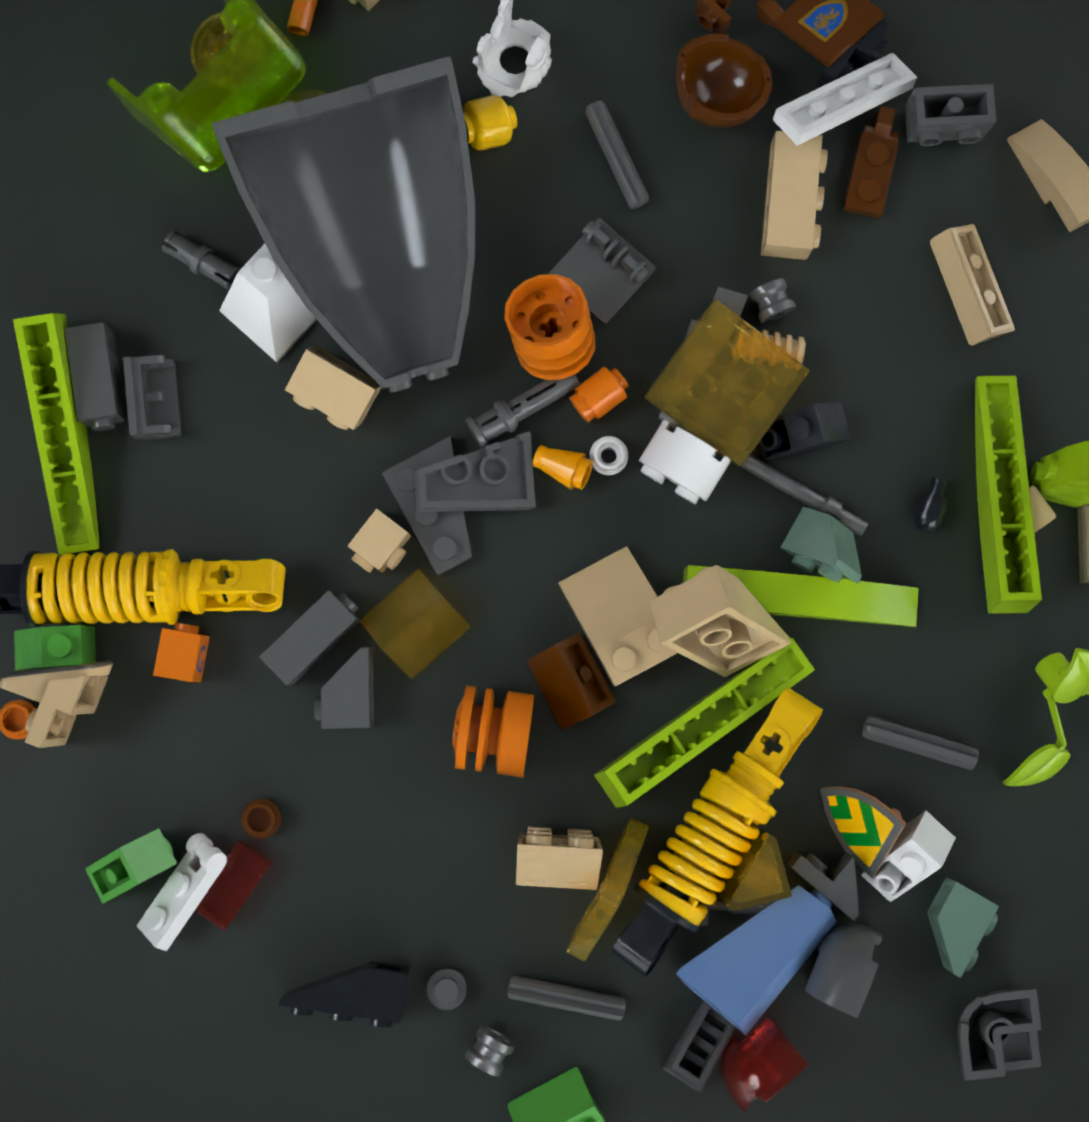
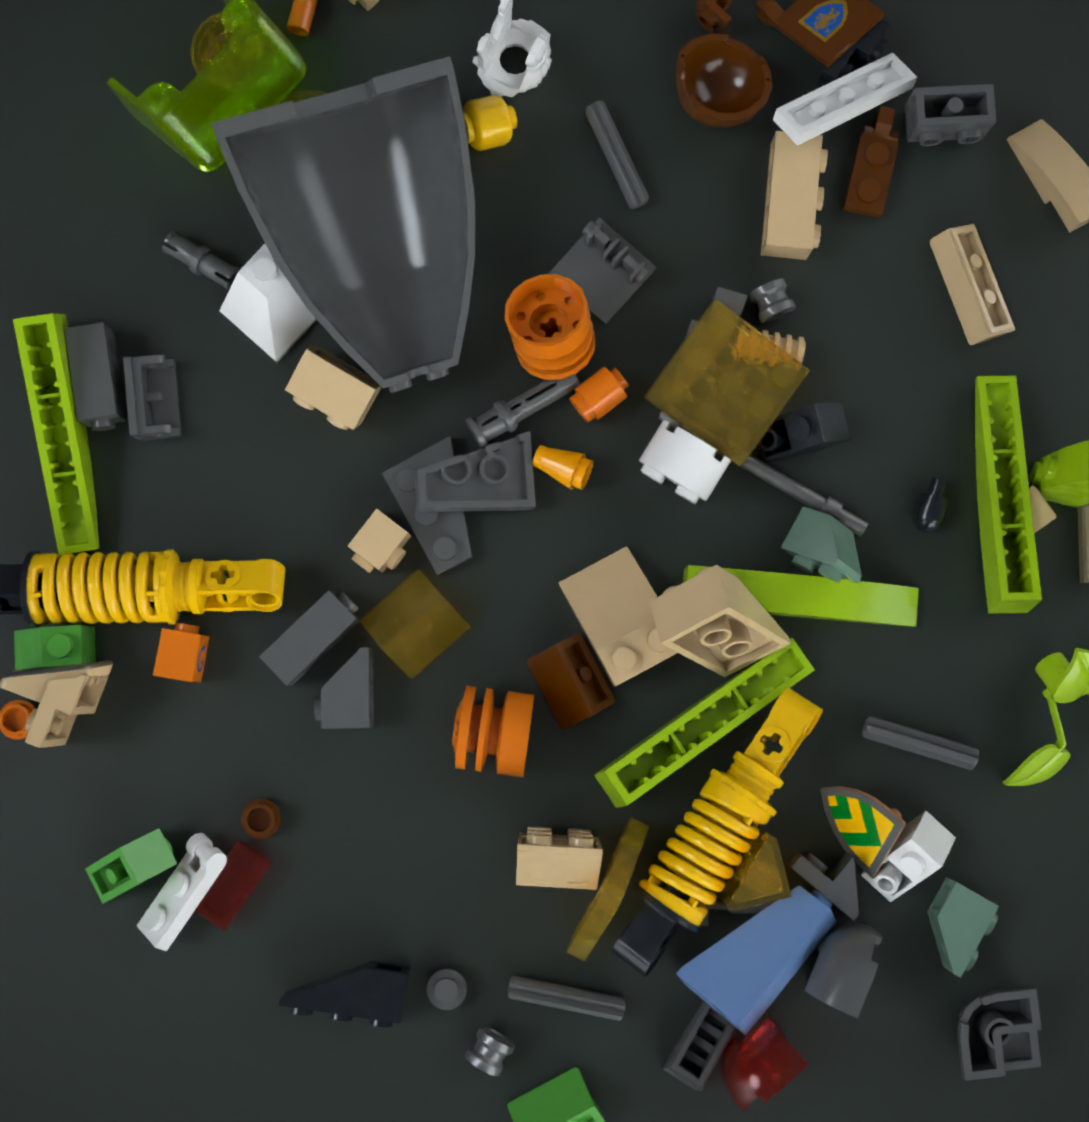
(617, 447): white plate -> none

